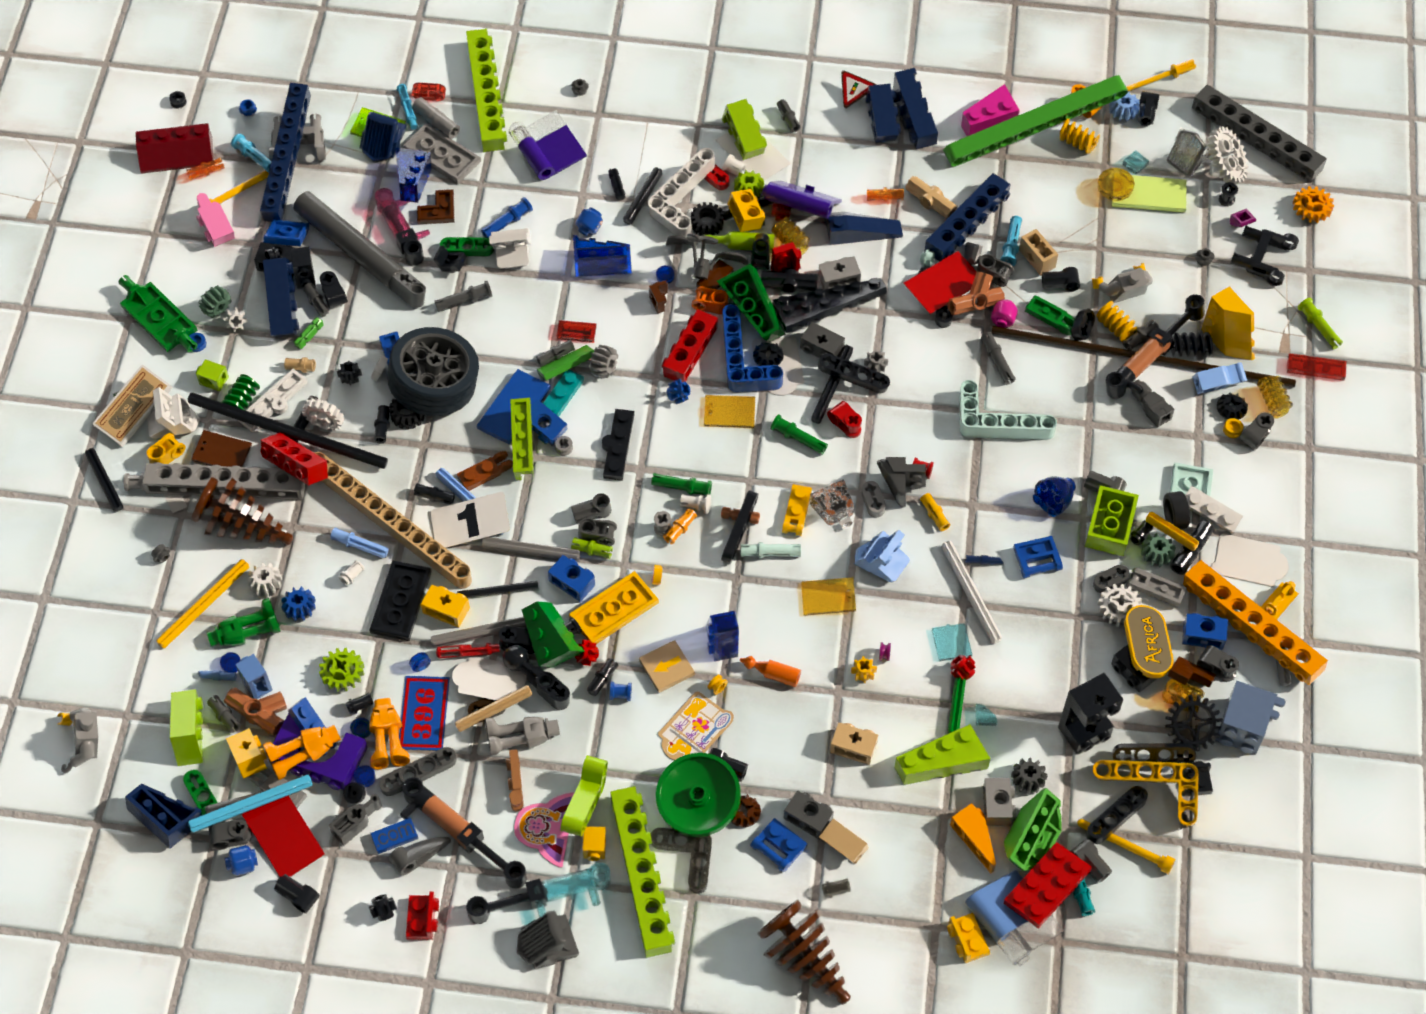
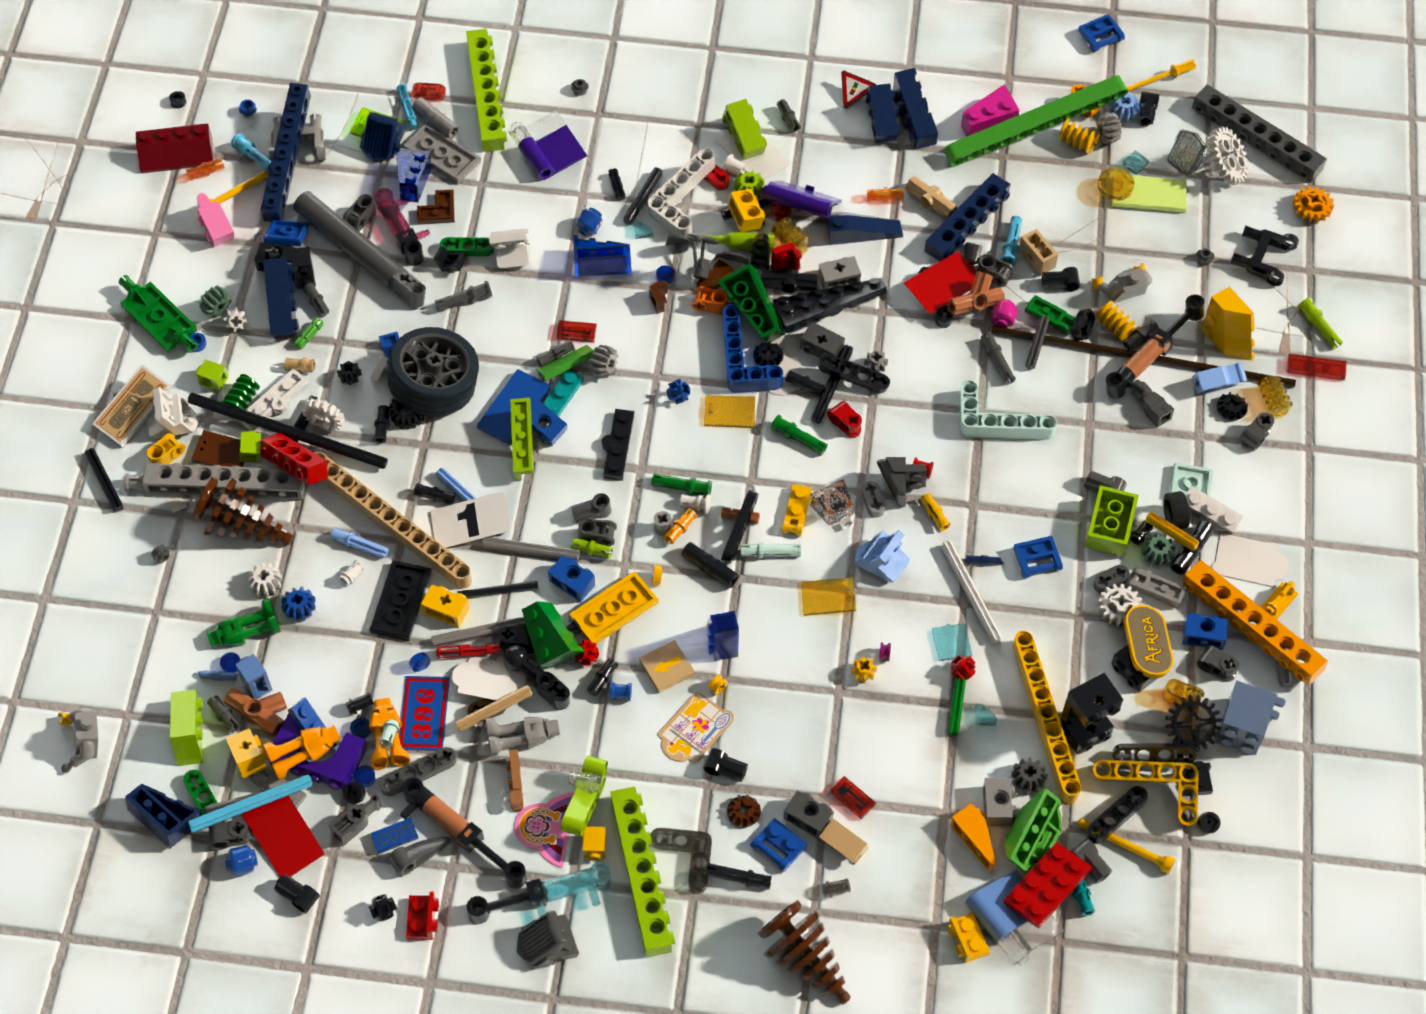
(203, 603): yellow axle -> none
(250, 446): none -> lime brick
(332, 289): black piece -> none
(346, 662): lime gear -> none
(360, 212): none -> dark grey piece
(390, 727): none -> light aqua pin
(484, 471): dark orange hinge -> none
(513, 214): blue pin -> none
(563, 440): light grey bush -> none
(586, 781): none -> clear cone
(642, 230): none -> clear light blue tile
(696, 335): red brick -> none
(698, 794): green dish -> none
(707, 211): black tyre -> none
(710, 565): none -> black axle
(746, 877): none -> black pin
(774, 670): orange wheel -> none
(804, 383): none -> black pin
(843, 744): tan brick -> none
(853, 797): none -> clear red tile
(927, 258): light aqua plate -> none
(947, 755): lime wedge -> none
(1037, 342): none -> dark grey axle
(1046, 725): none -> yellow beam
(1054, 494): clear blue piece -> none
(1098, 28): none -> blue plate
(1109, 128): none -> light grey gear
(1185, 670): reddish brown tile -> none
(1192, 343): black piece -> none
(1209, 822): none -> black tile
(1223, 197): black bush -> none
(1233, 428): yellow tile -> none
(1242, 218): magenta slope -> none

